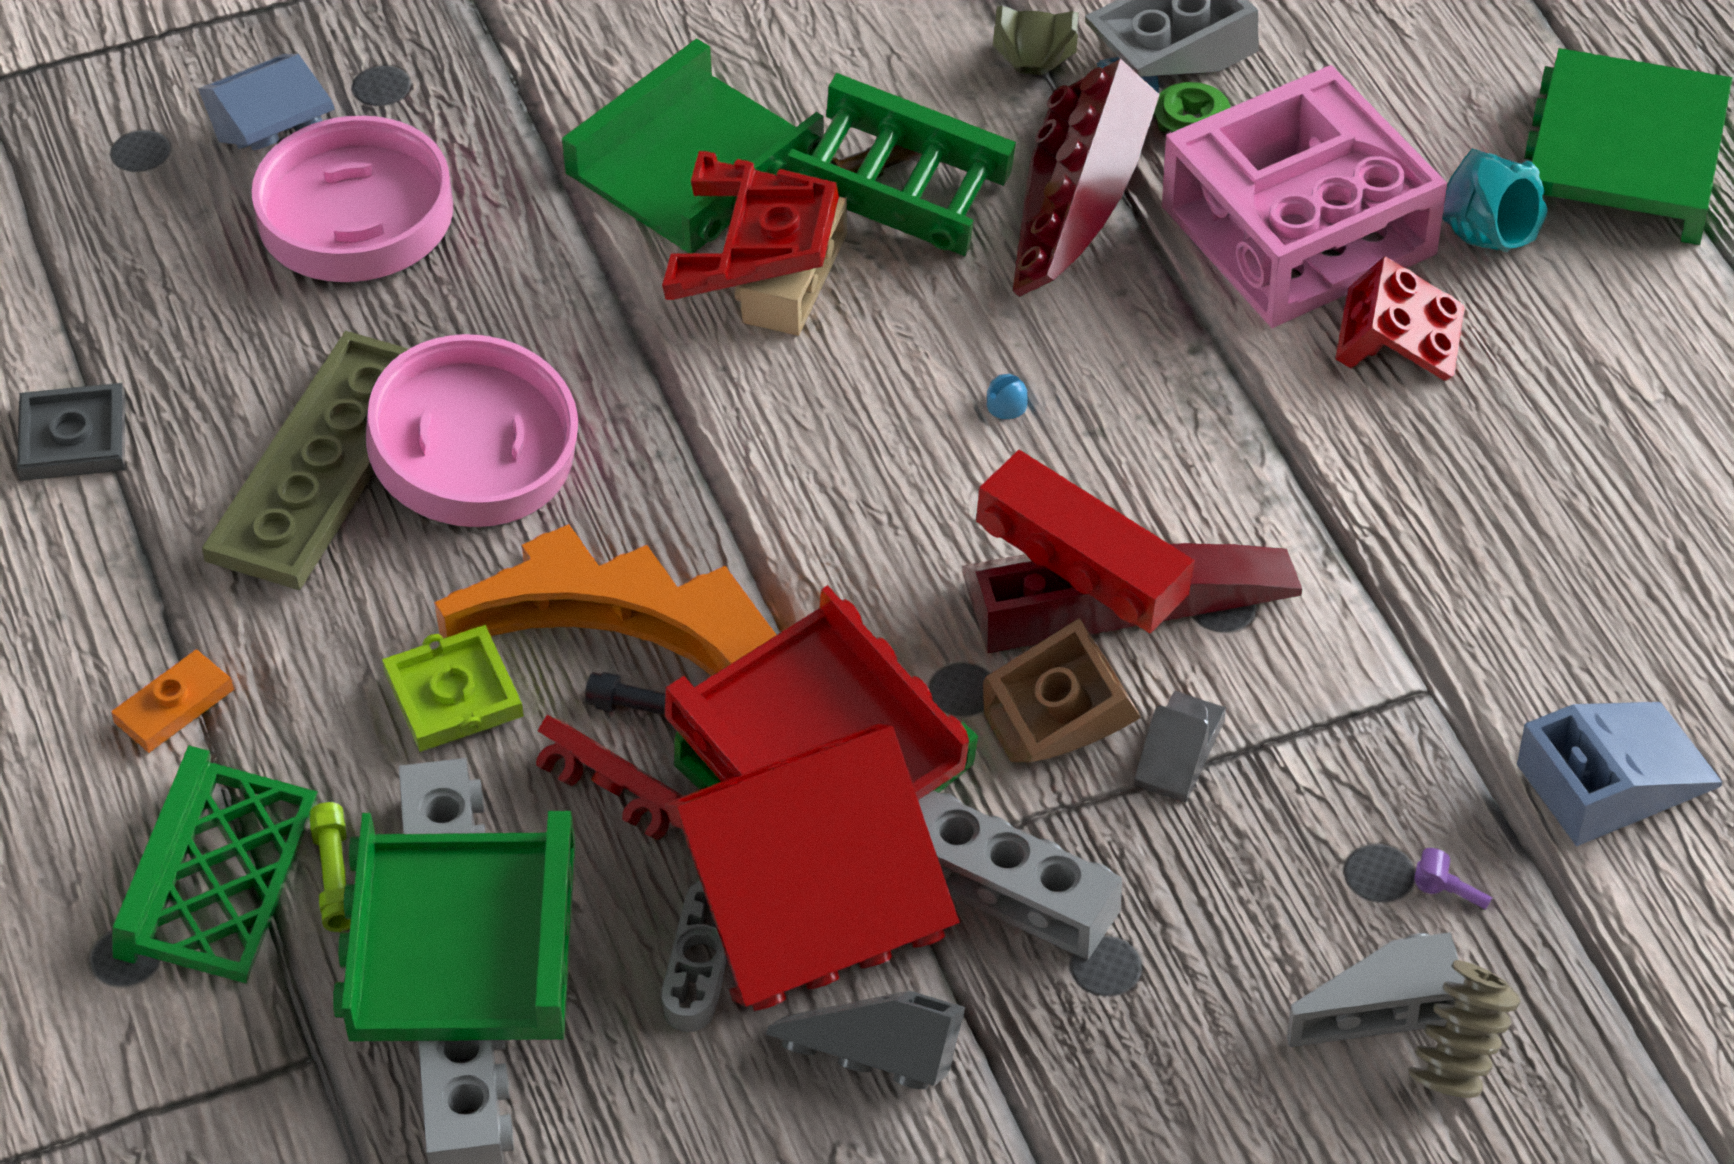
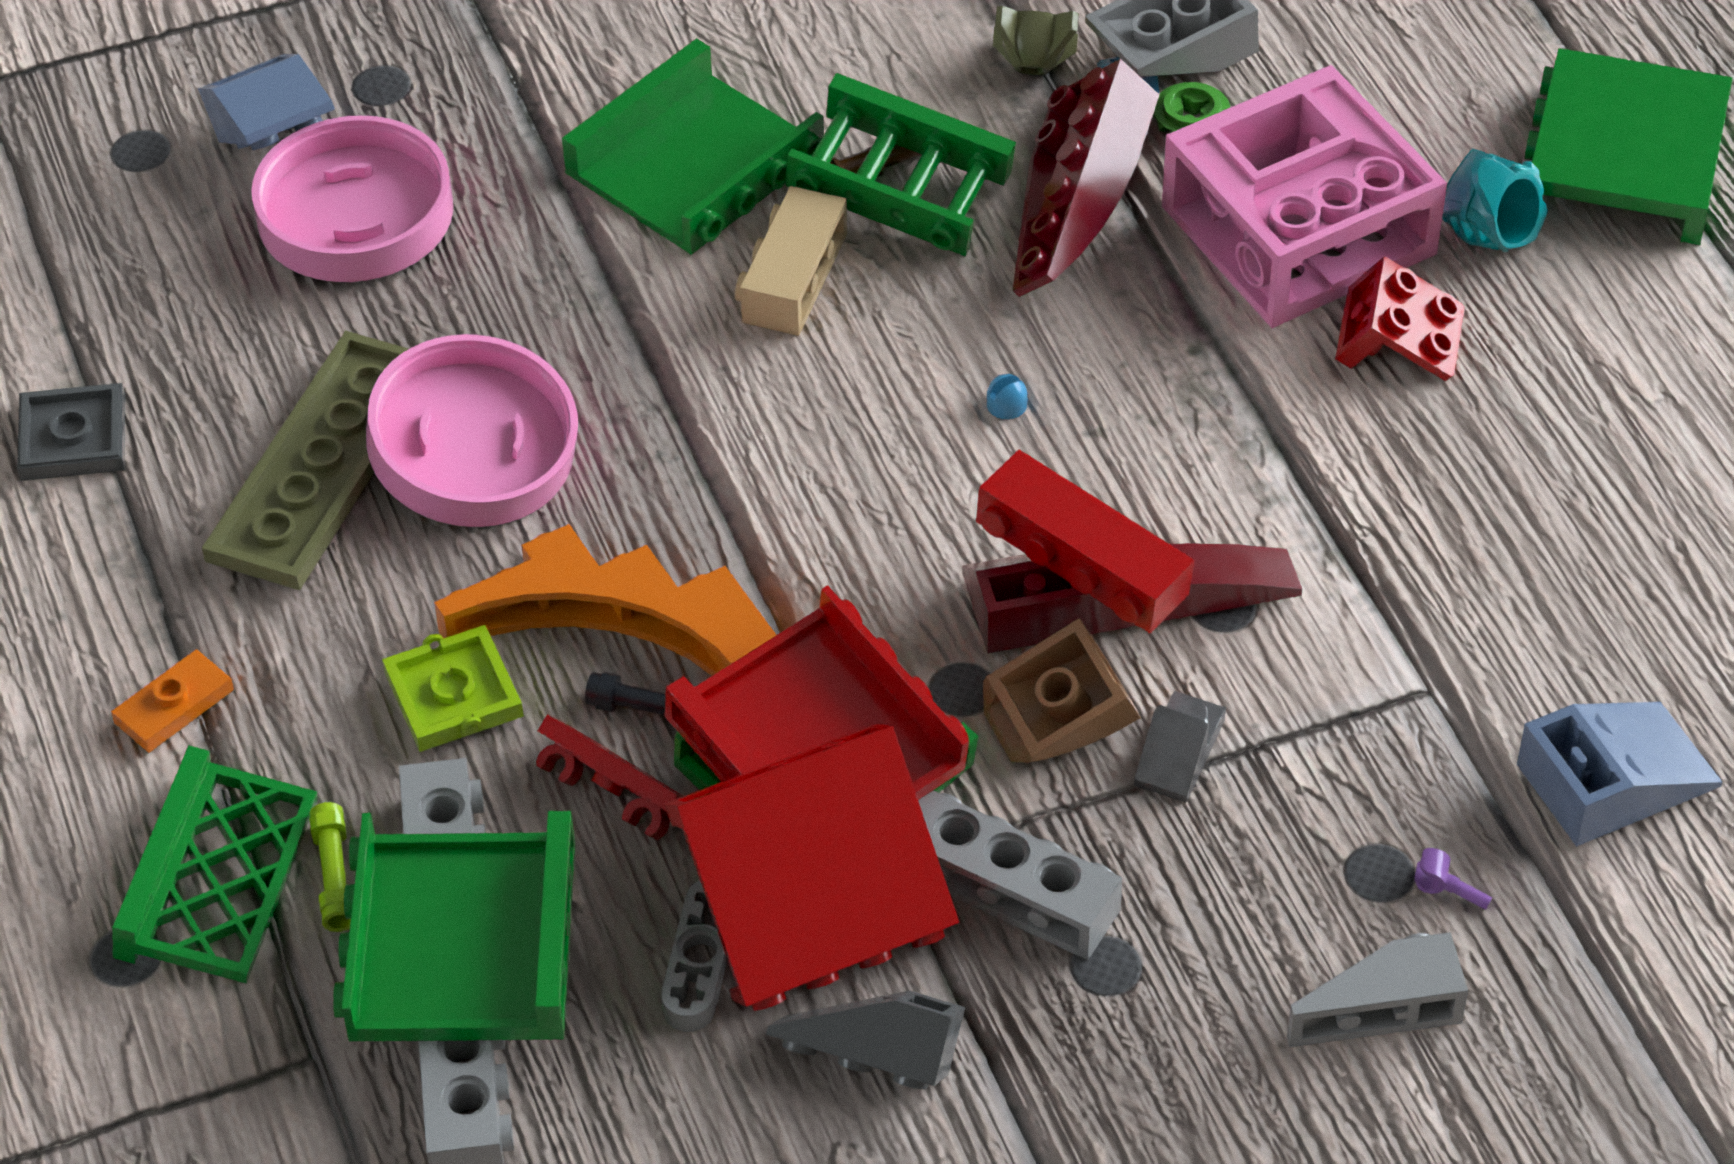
(774, 231): red wing -> none
(1468, 1033): dark tan piece -> none

